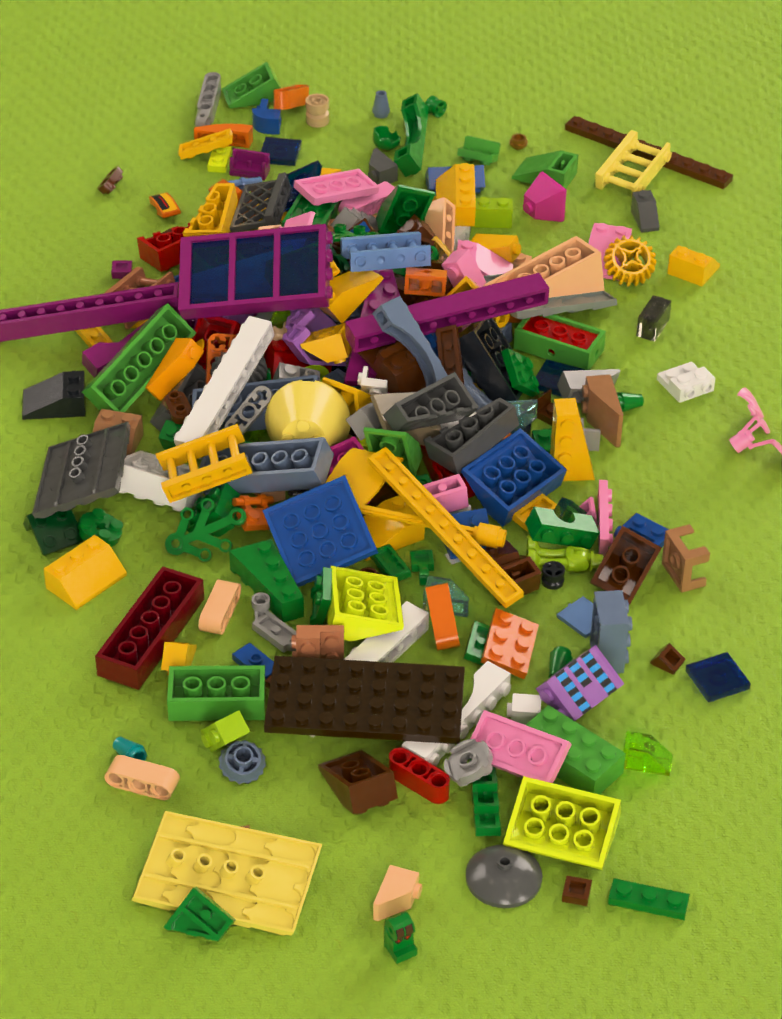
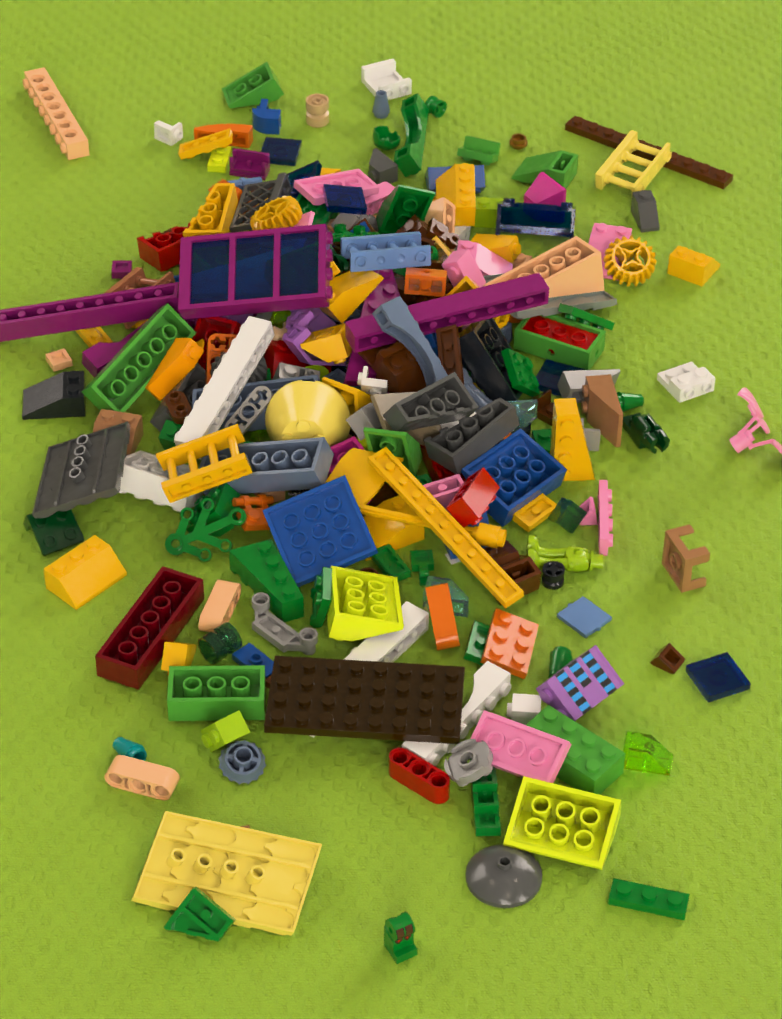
(56, 113): none -> light nougat brick
(59, 360): none -> light nougat plate
(109, 527): green plate -> none
(112, 178): reddish brown plate -> none
(164, 205): slope -> none
(167, 133): none -> white bracket
(208, 99): light grey piece -> none
(217, 645): none -> clear green wheel
(277, 214): none -> yellow gear
(290, 96): orange beam -> none
(319, 641): nougat plate -> none
(344, 199): none -> clear blue tile
(359, 781): reddish brown slope -> none
(385, 77): none -> white panel
(396, 892): light nougat slope -> none
(438, 229): none -> reddish brown plate
(473, 498): none -> red brick
(536, 218): none -> clear blue windscreen
(548, 528): green arch -> none
(576, 890): reddish brown plate -> none
(585, 318): none -> green plate
(611, 627): sand blue brick -> none
(626, 564): reddish brown slope -> none
(645, 432): none -> dark green plate
(645, 528): blue plate -> none
(653, 318): clear smoke brick -> none

